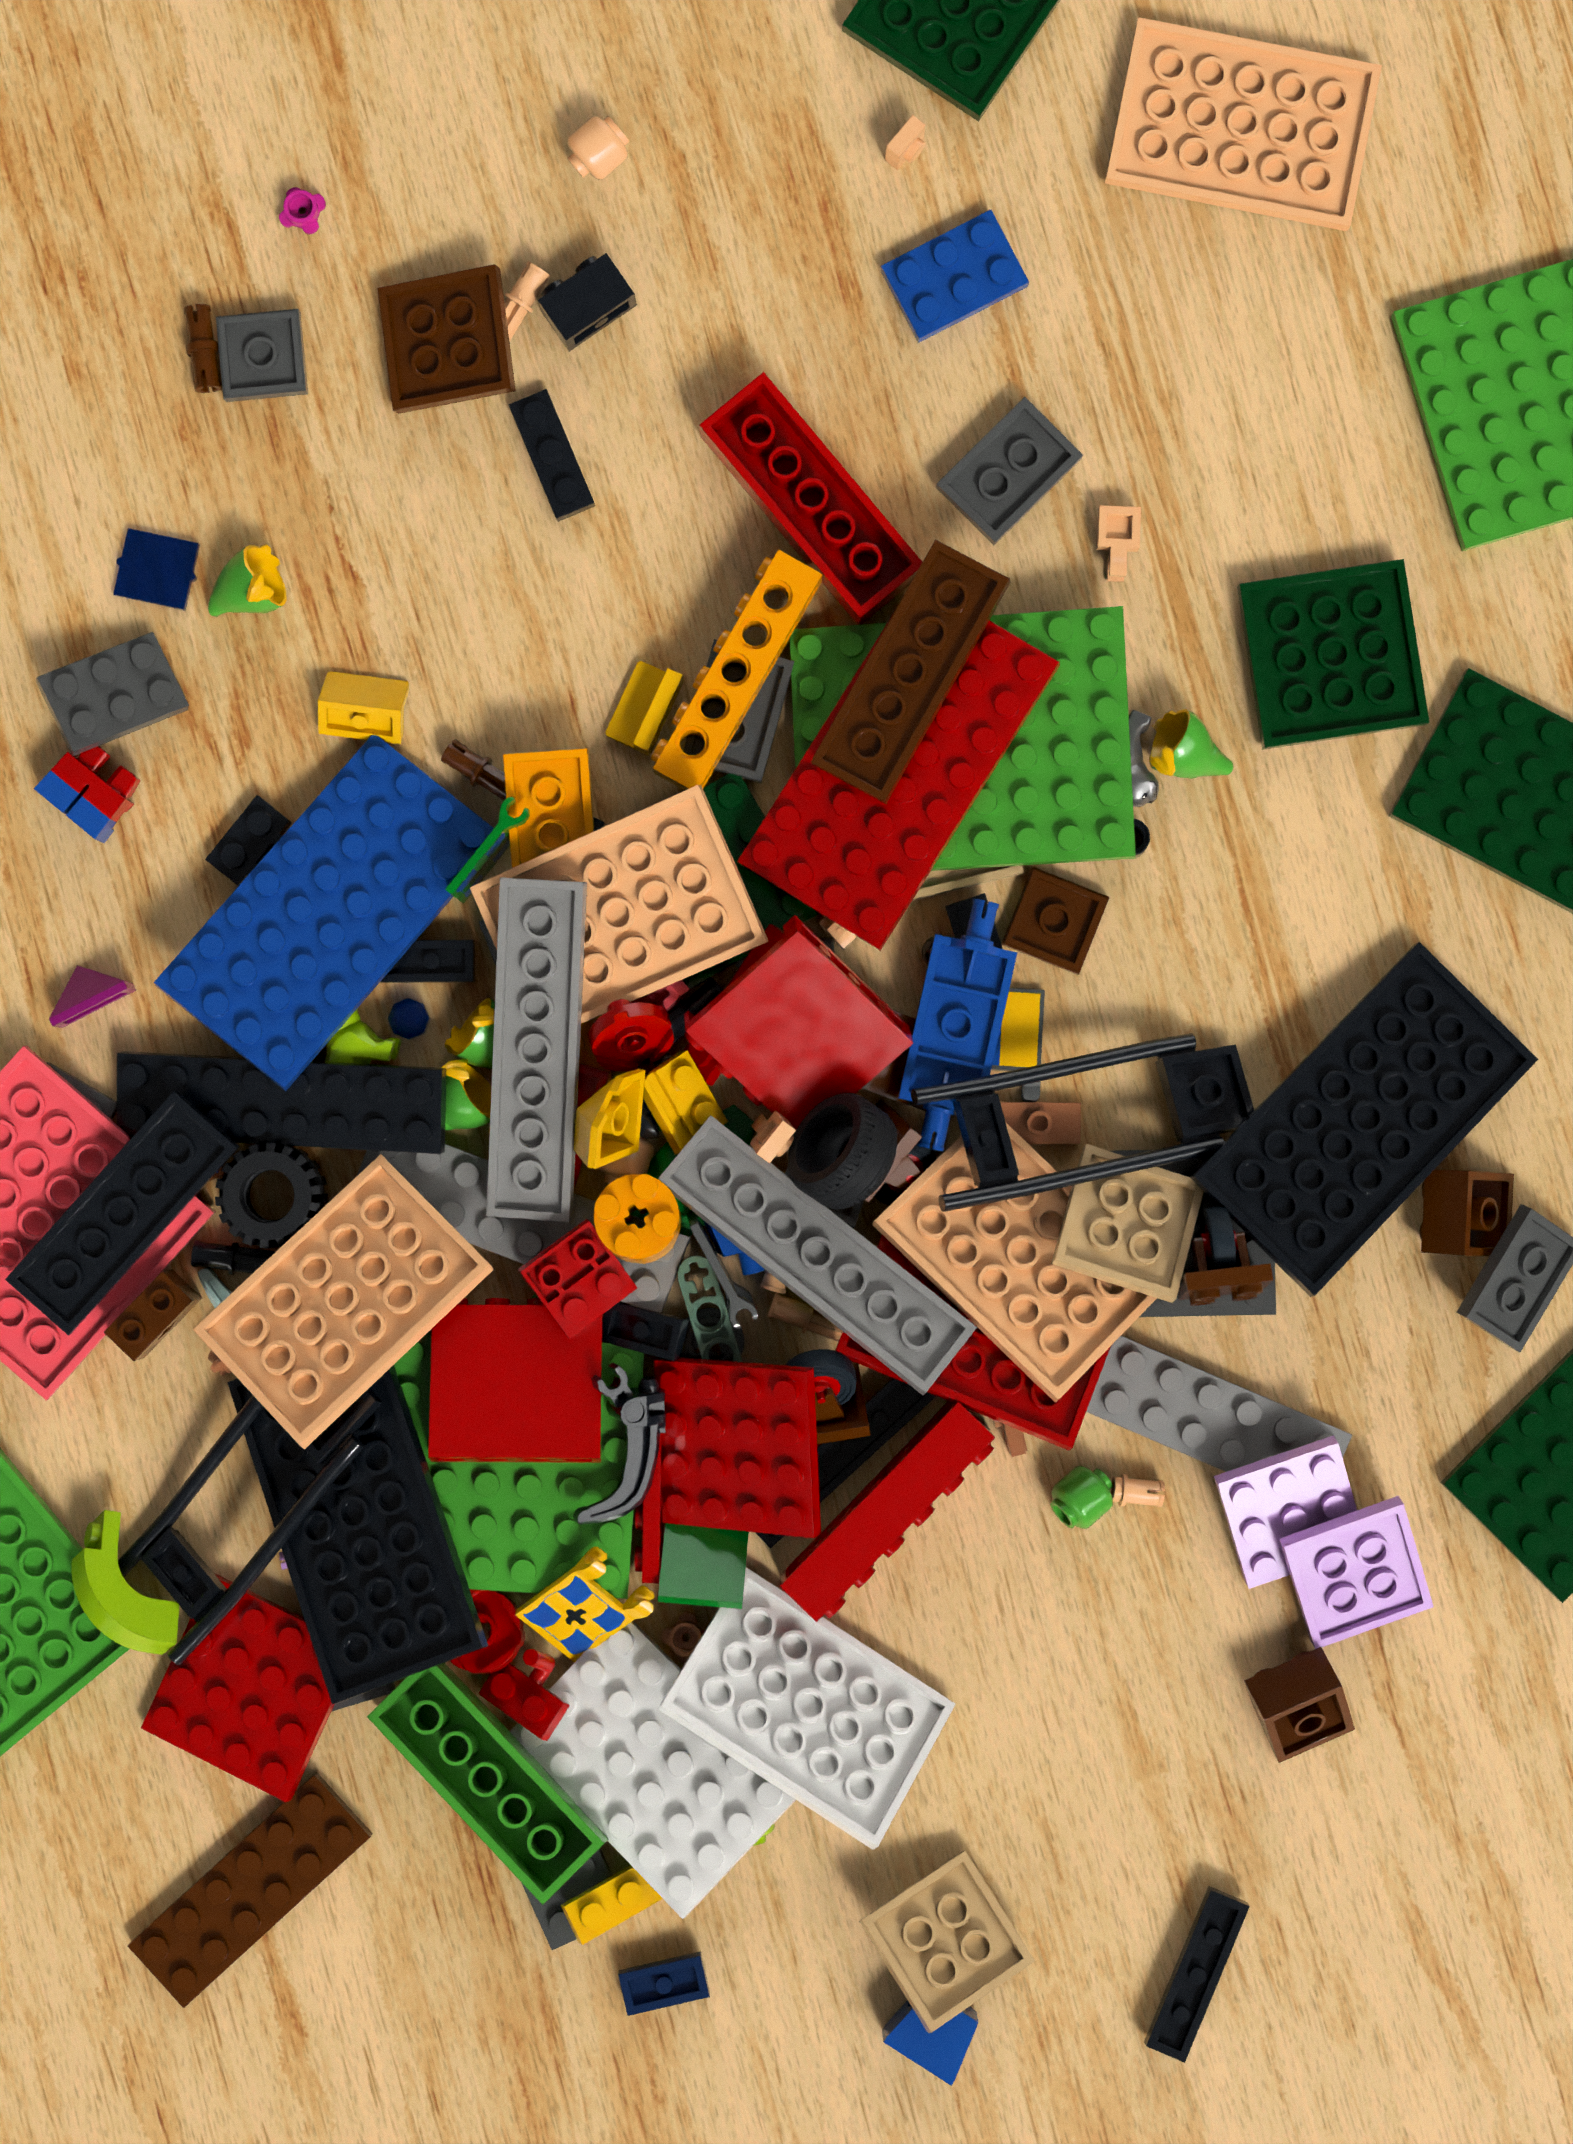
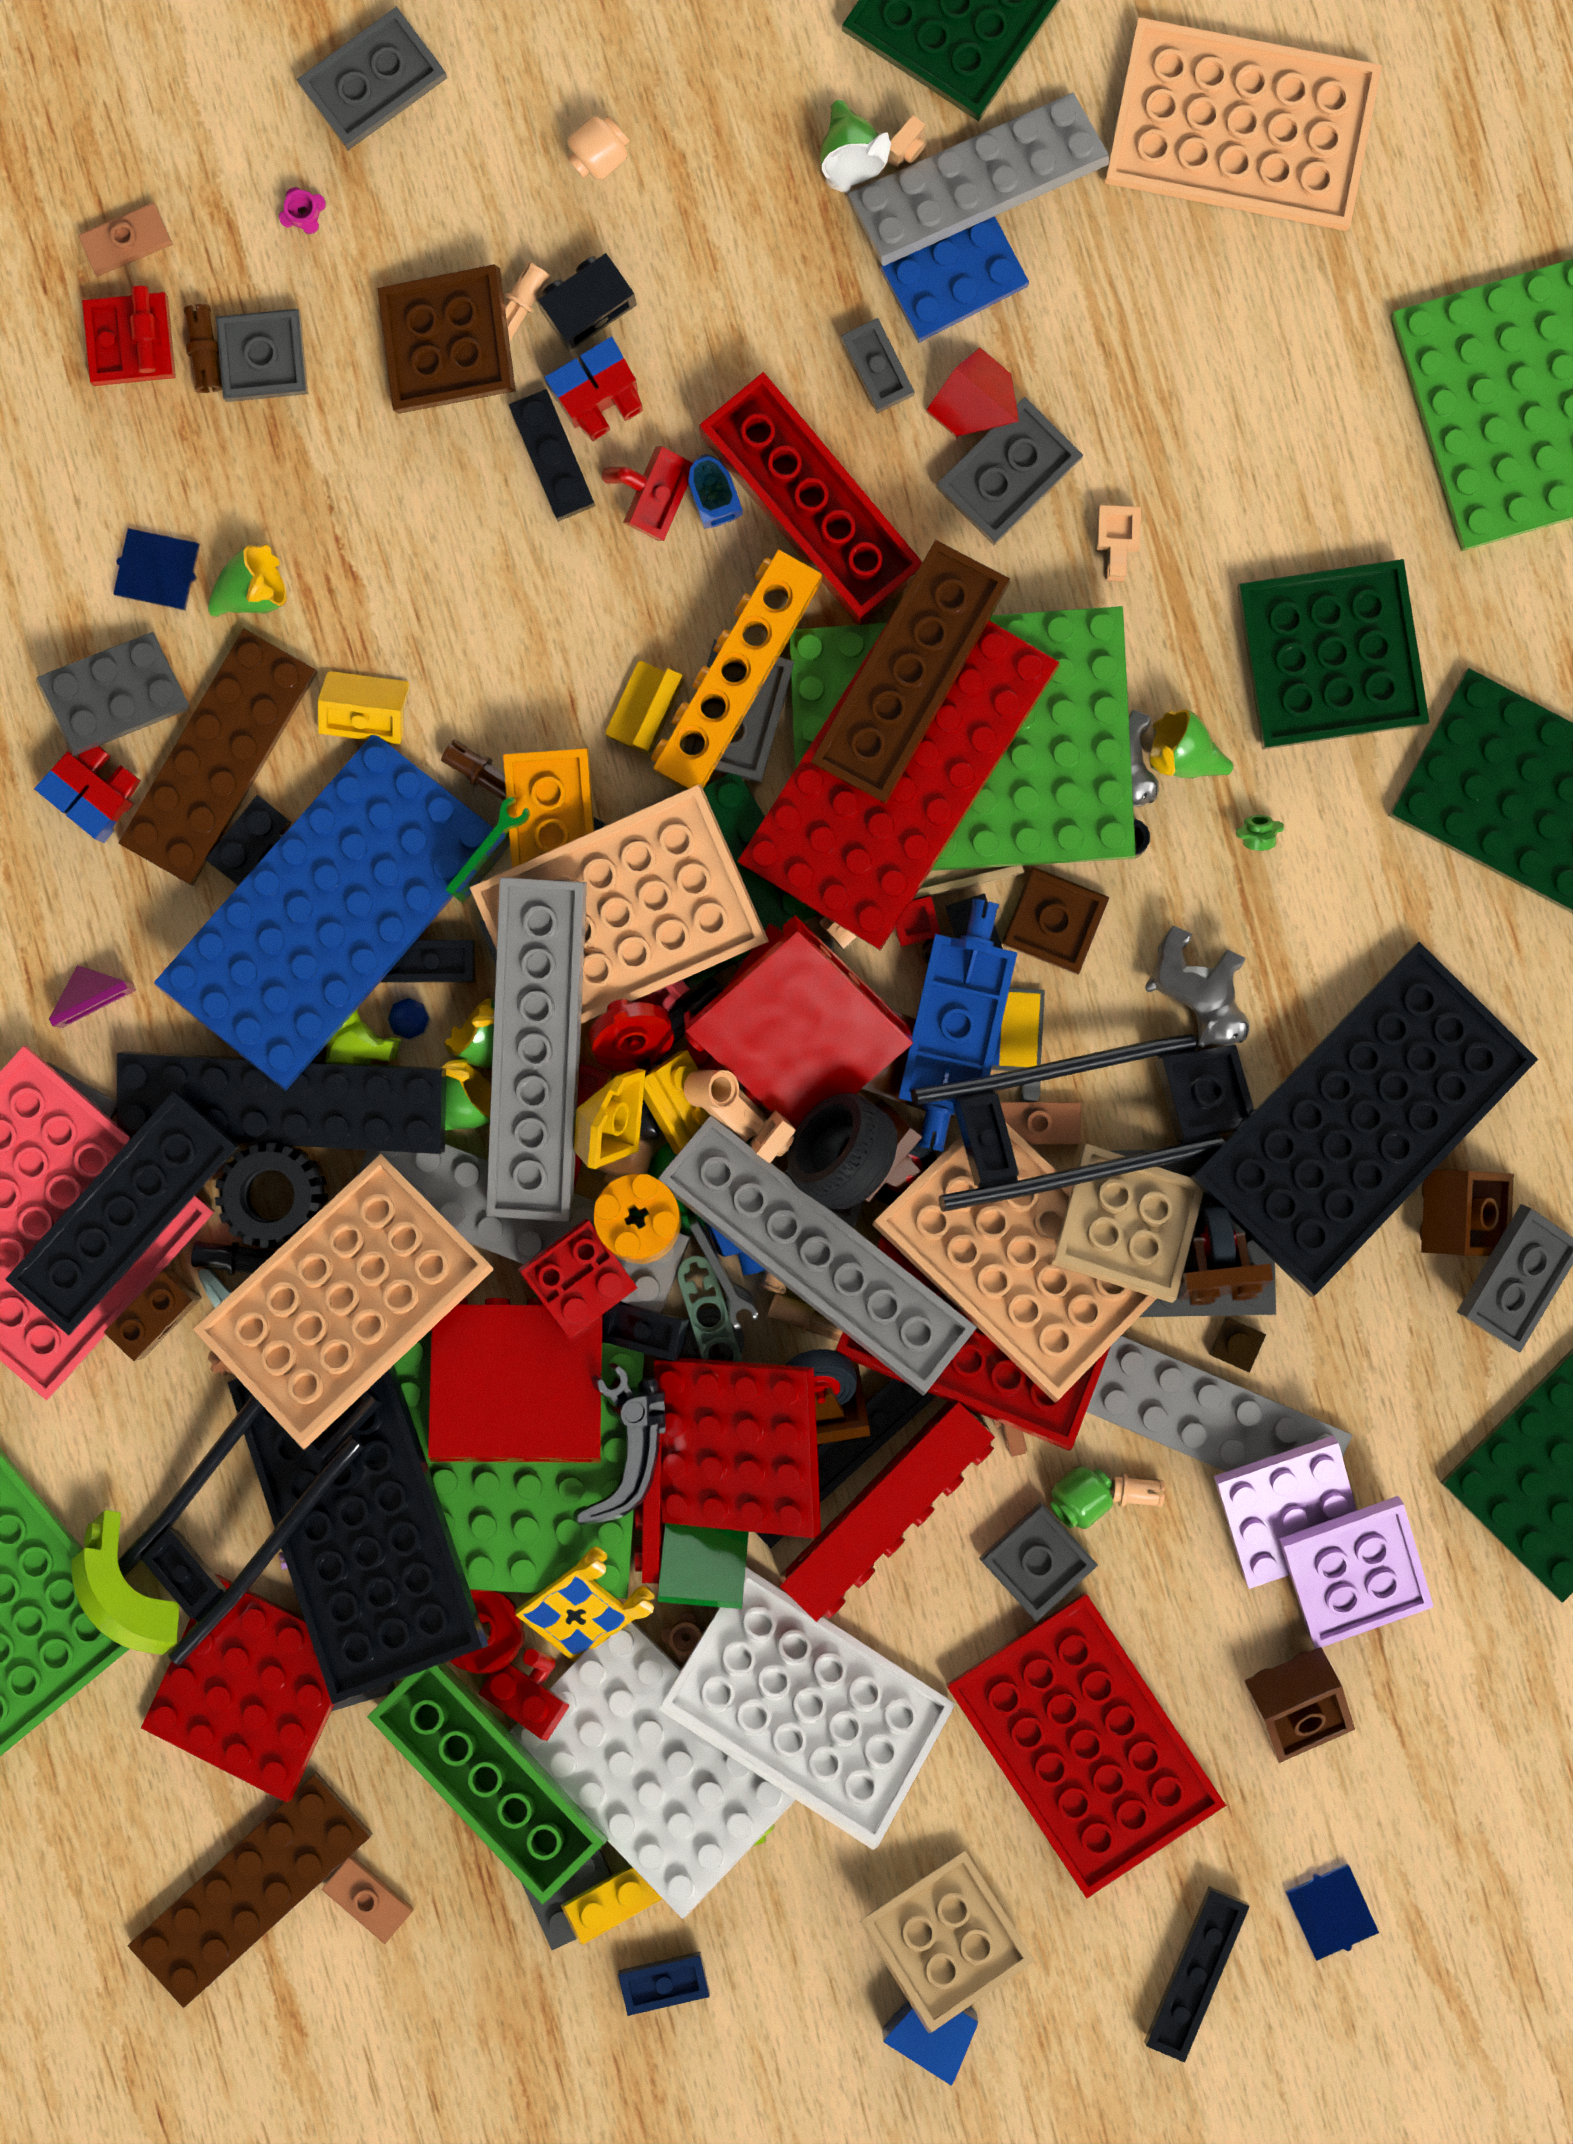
(125, 239): none -> nougat plate
(129, 338): none -> red plate
(218, 757): none -> reddish brown plate
(367, 1899): none -> nougat plate
(372, 78): none -> dark grey plate
(585, 403): none -> red hips
(656, 493): none -> red plate
(713, 492): none -> rock
(724, 1102): none -> light nougat piece
(851, 149): none -> hat
(877, 365): none -> dark grey plate
(918, 922): none -> red plate
(975, 397): none -> red slope
(978, 179): none -> light grey plate
(1038, 1561): none -> dark grey plate
(1085, 1745): none -> red plate
(1202, 989): none -> flat silver animal
(1237, 1344): none -> dark brown plate
(1259, 832): none -> bright green plate
(1332, 1912): none -> clear blue piece

